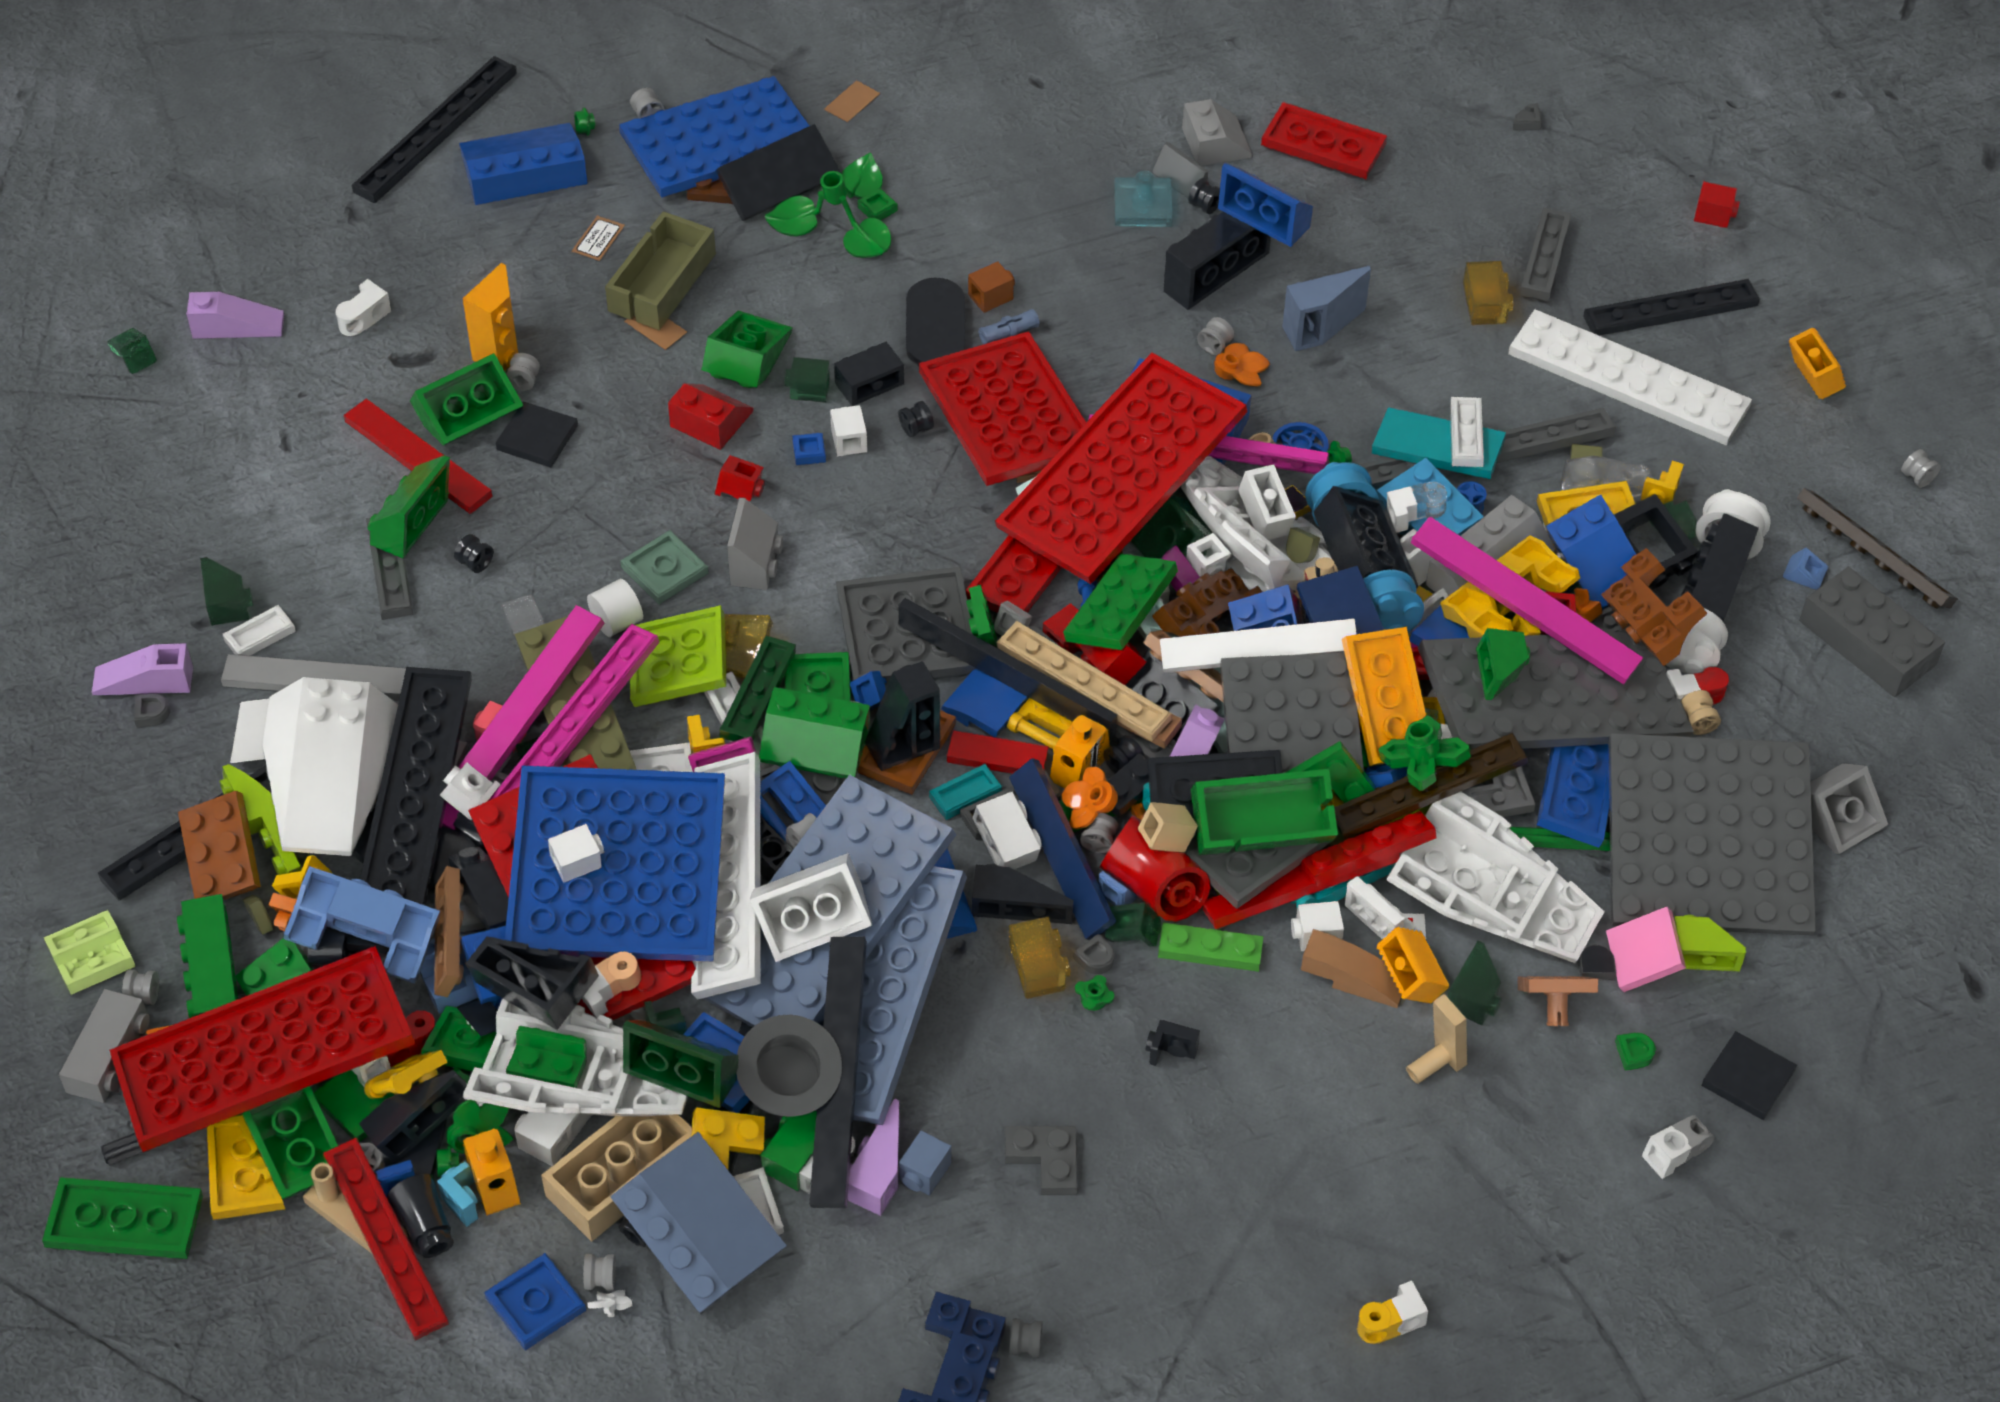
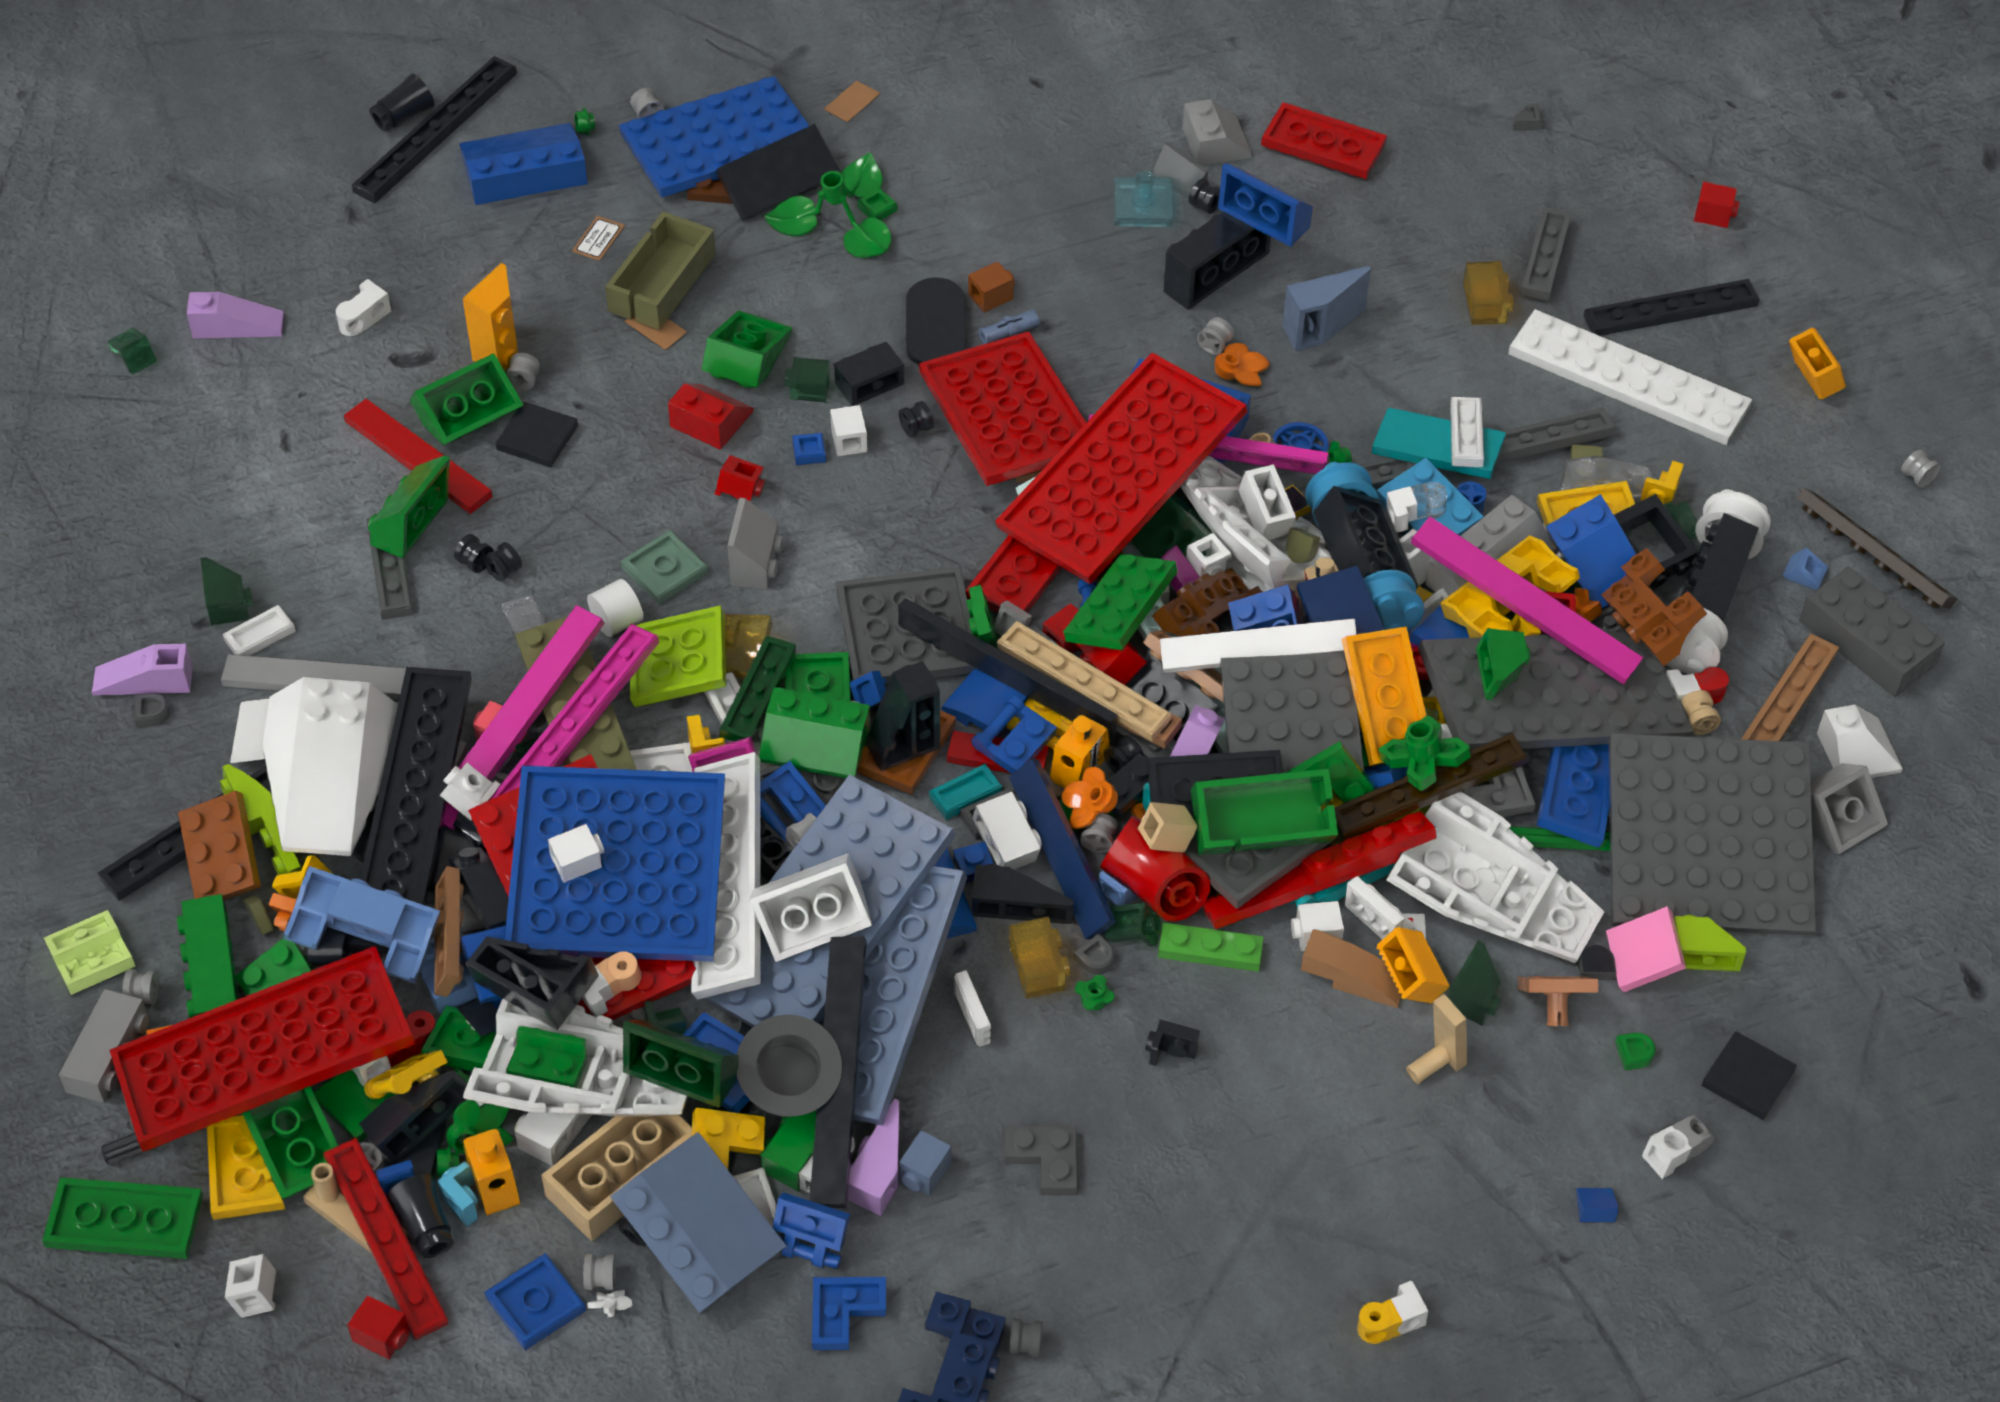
(251, 1285): none -> white brick
(379, 1327): none -> red brick
(402, 103): none -> black plant
(502, 561): none -> black wheel
(812, 1223): none -> blue plate
(838, 1300): none -> blue plate
(969, 856): none -> blue plate
(972, 1008): none -> white tile
(1022, 742): none -> blue plate
(1596, 1205): none -> blue slope
(1792, 690): none -> medium nougat plate
(1857, 738): none -> white slope

